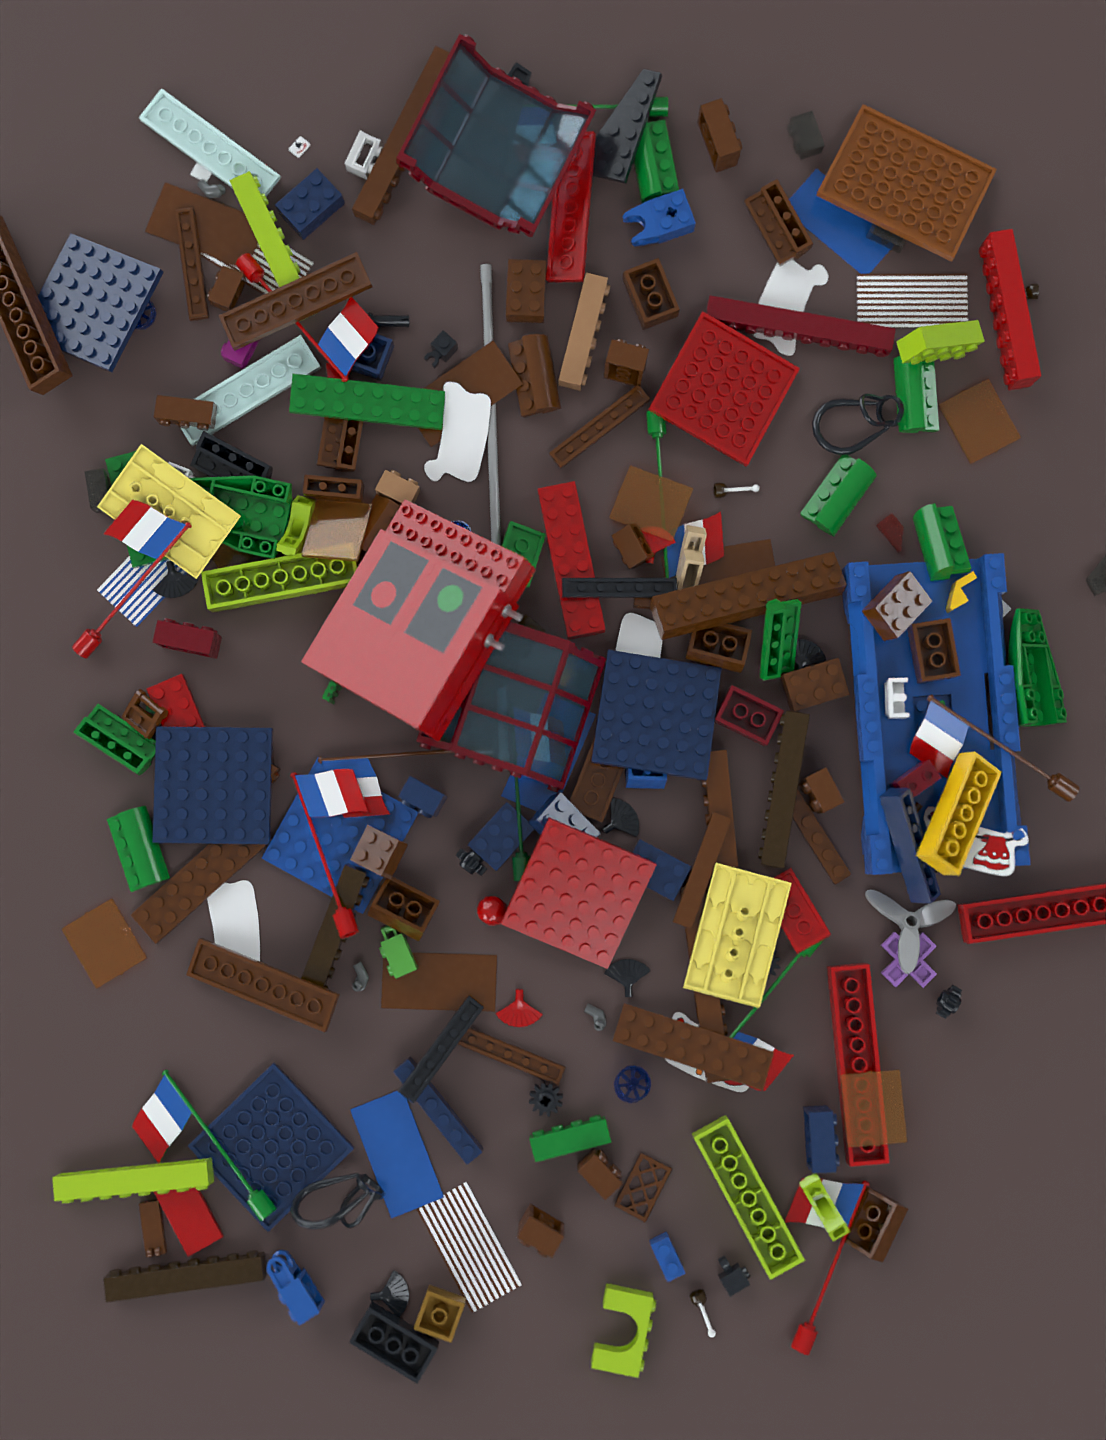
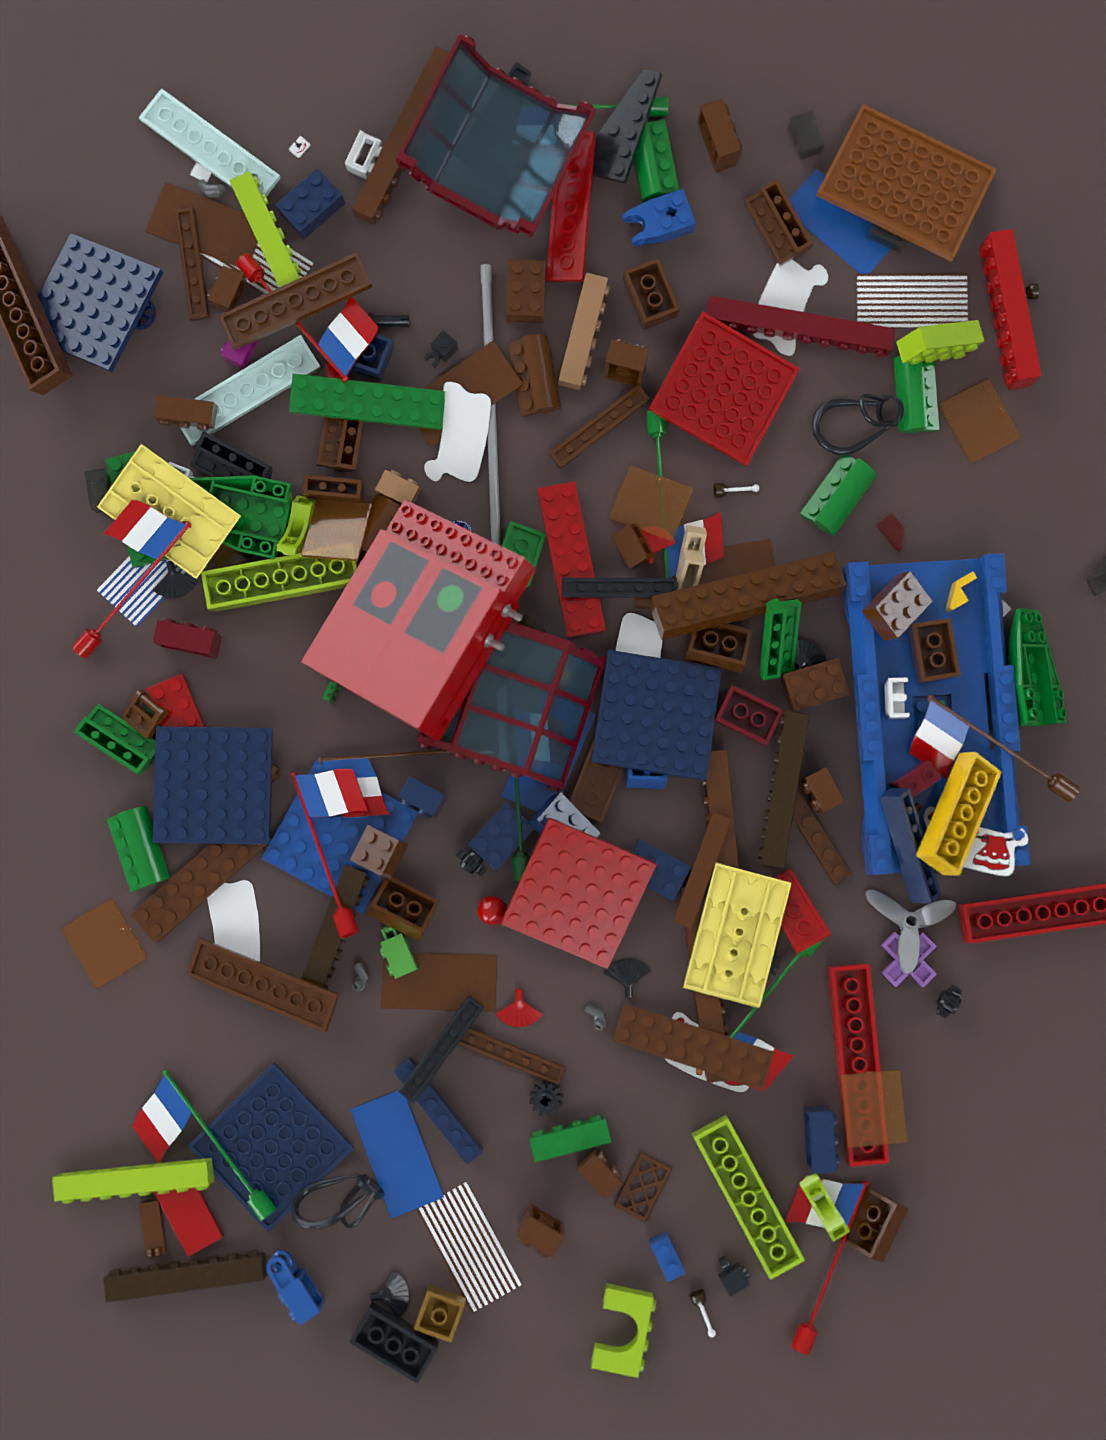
(622, 818): black hand -> none
(632, 1084): clear blue wheel -> none
(941, 542): green brick -> none

